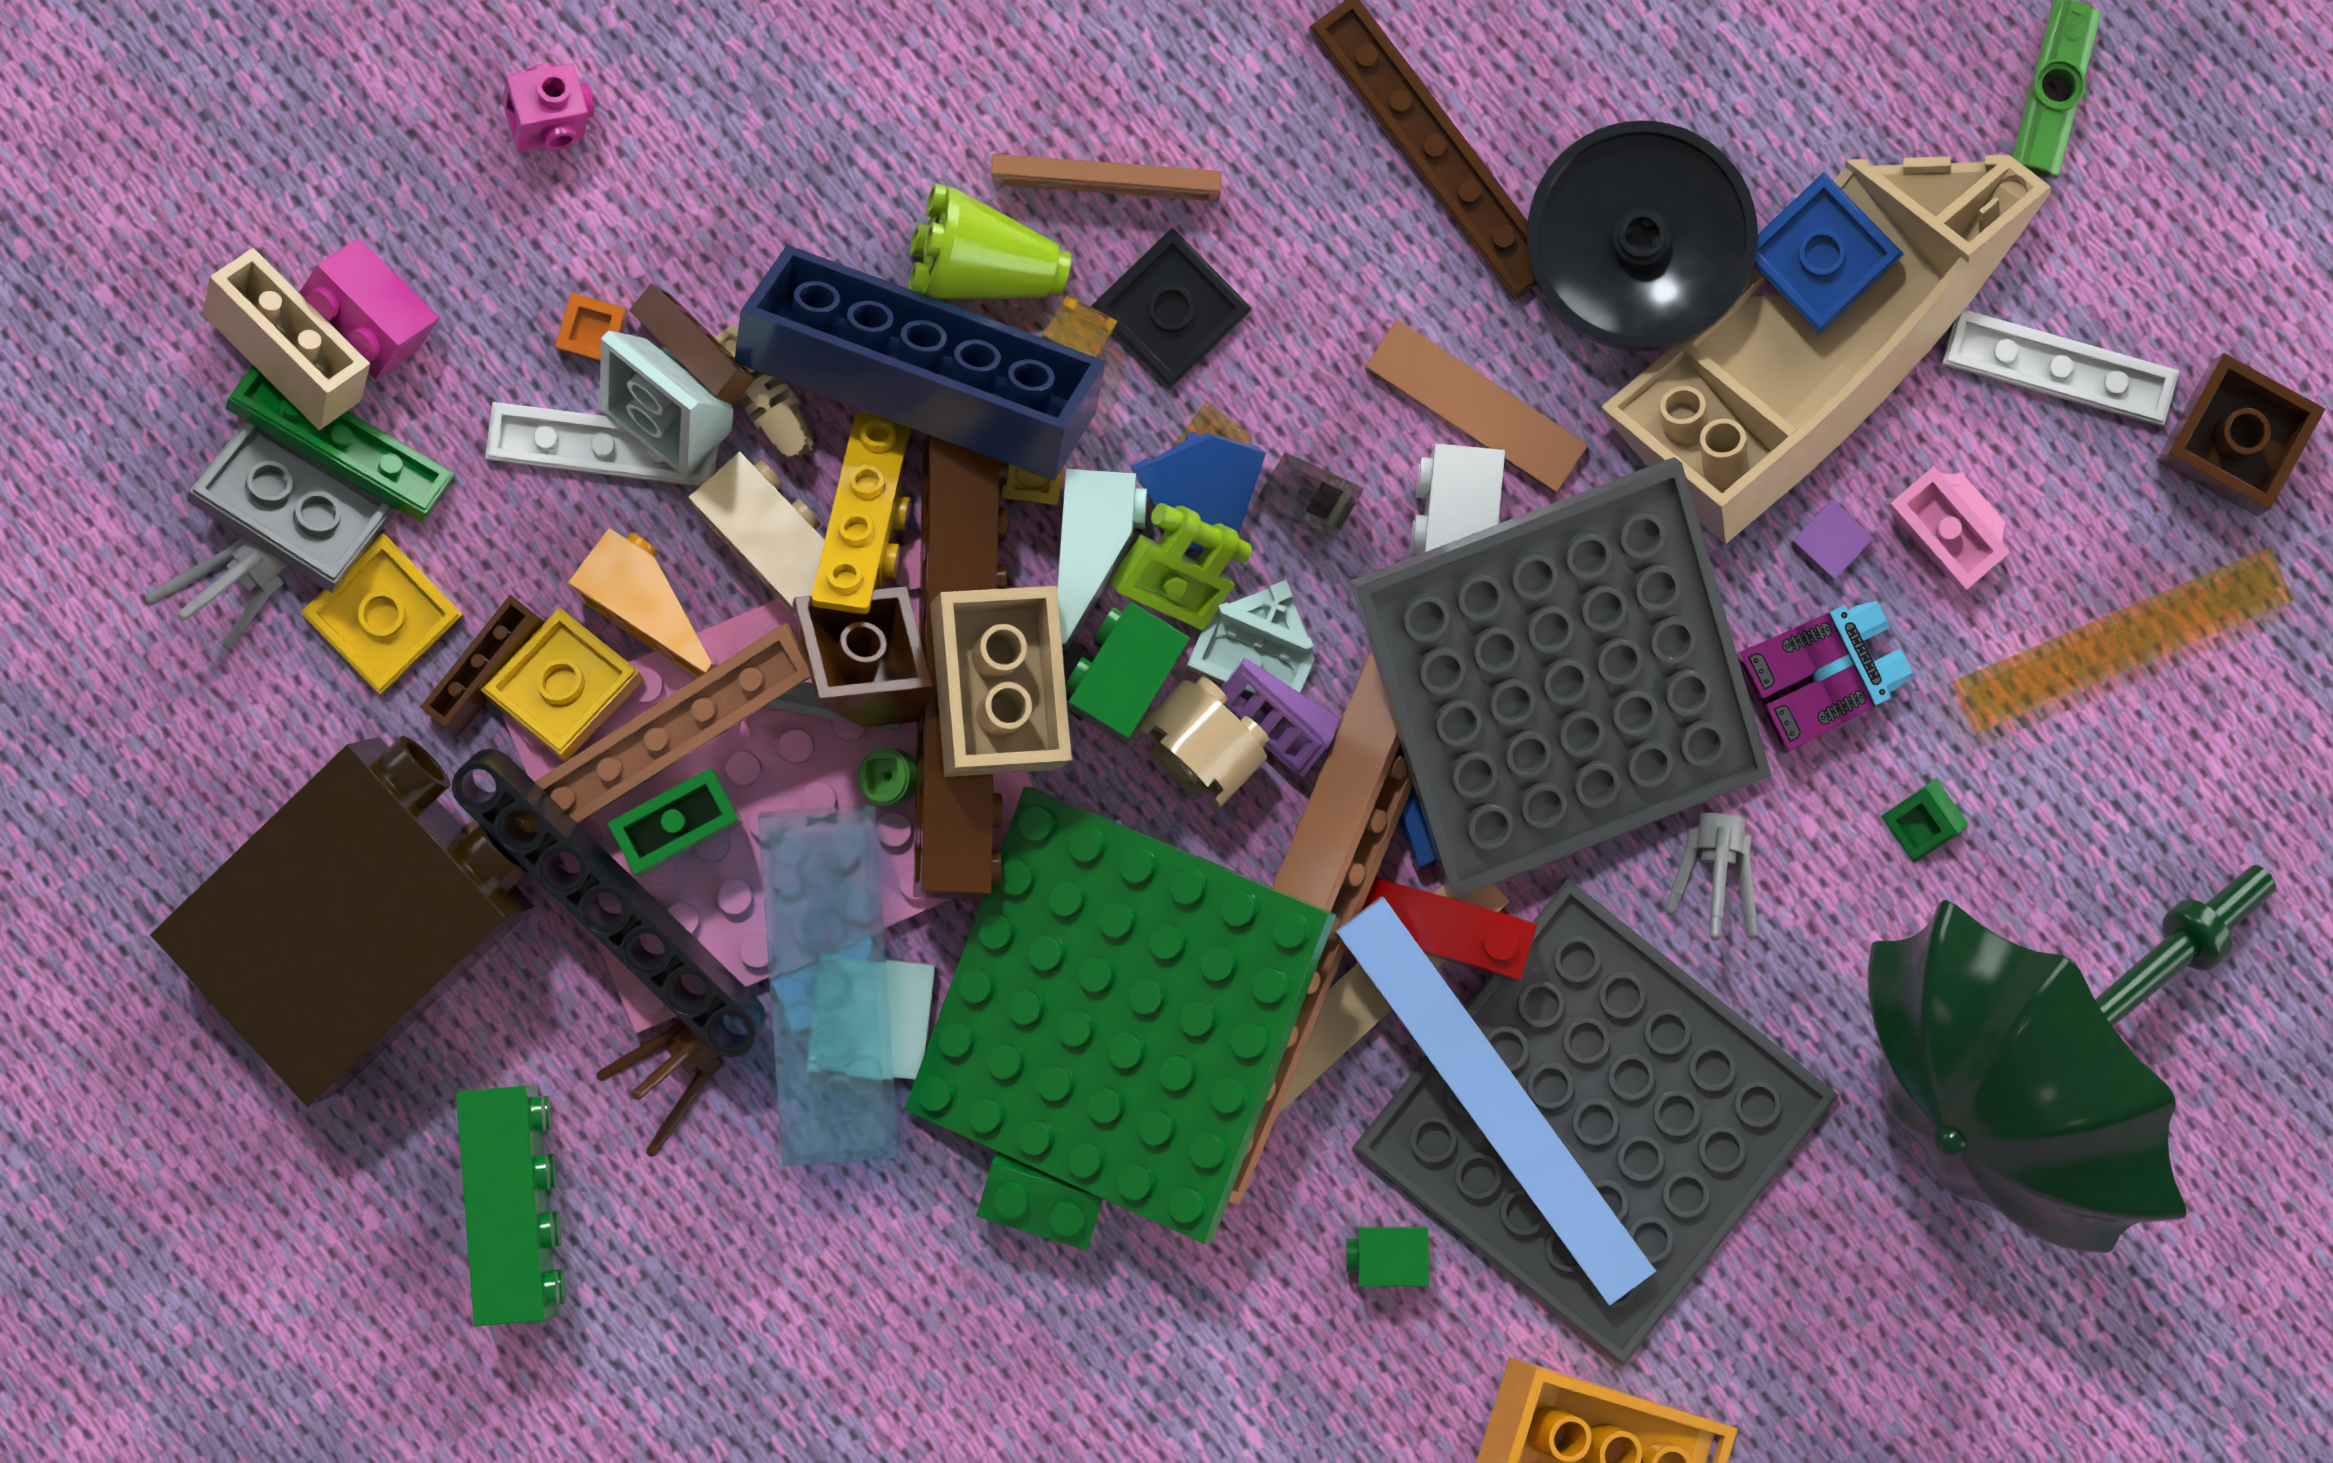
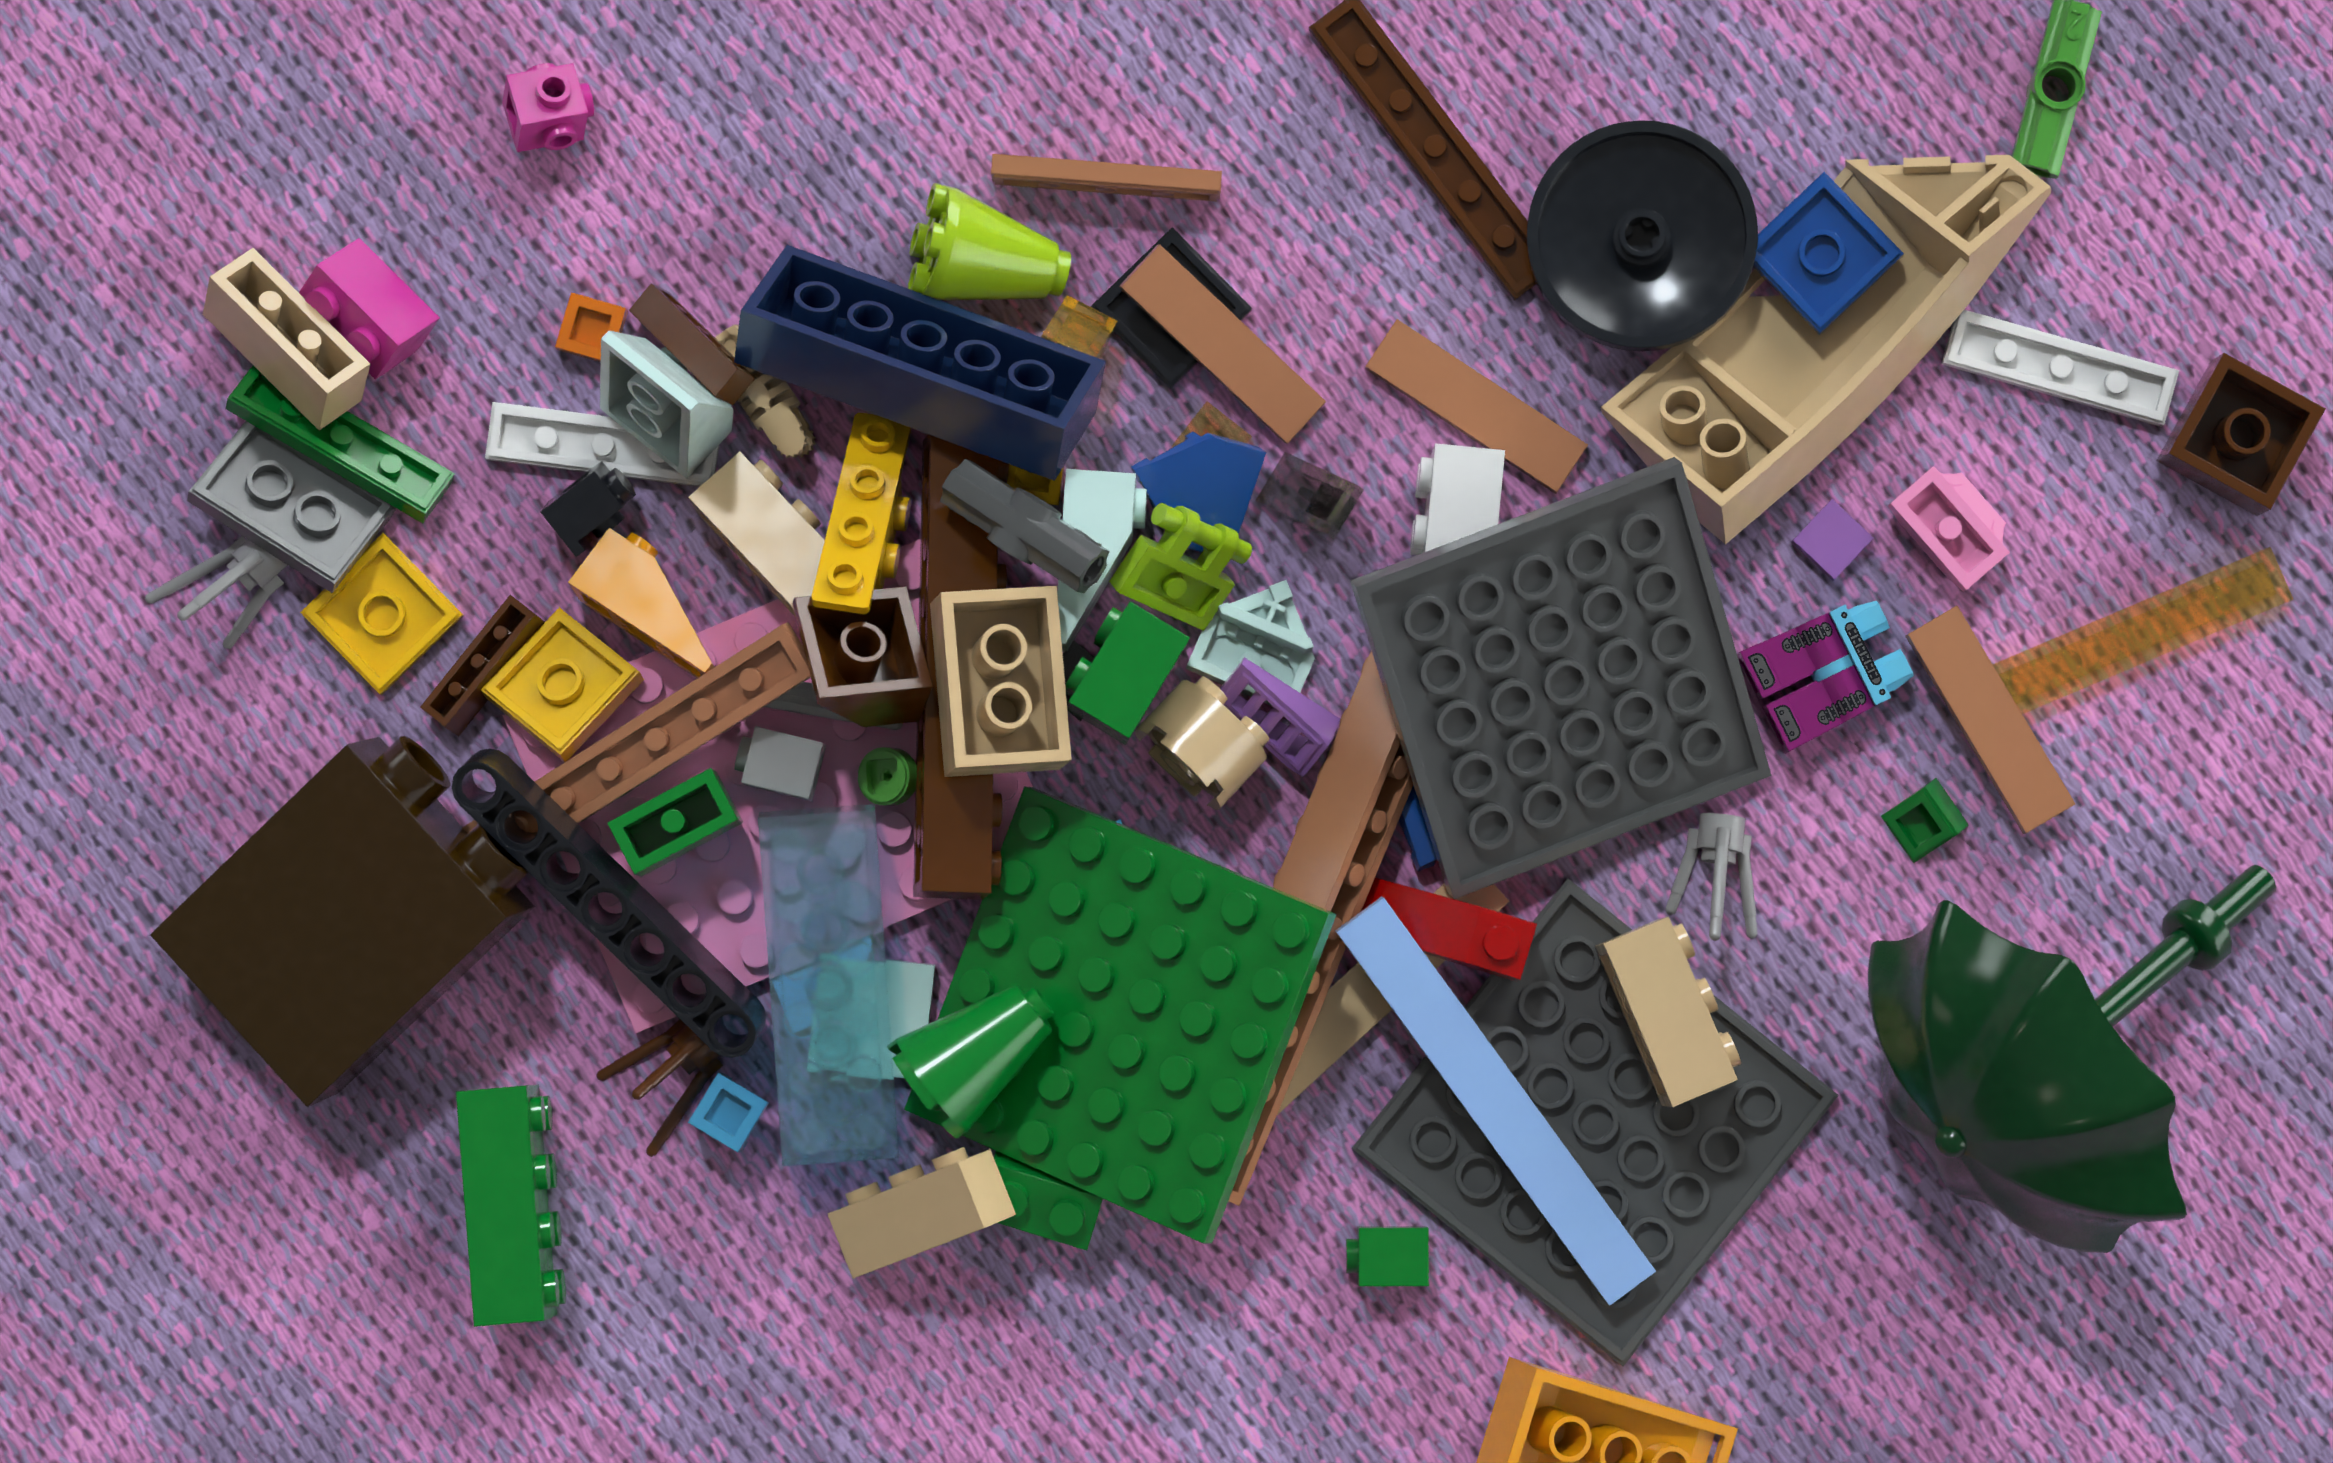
(589, 506): none -> black brick
(728, 1112): none -> dark azure panel
(780, 763): none -> light grey brick
(920, 1210): none -> tan brick
(972, 1053): none -> green cone
(1024, 526): none -> dark grey piece
(1222, 344): none -> nougat tile
(1669, 1011): none -> tan brick
(1990, 720): none -> nougat tile

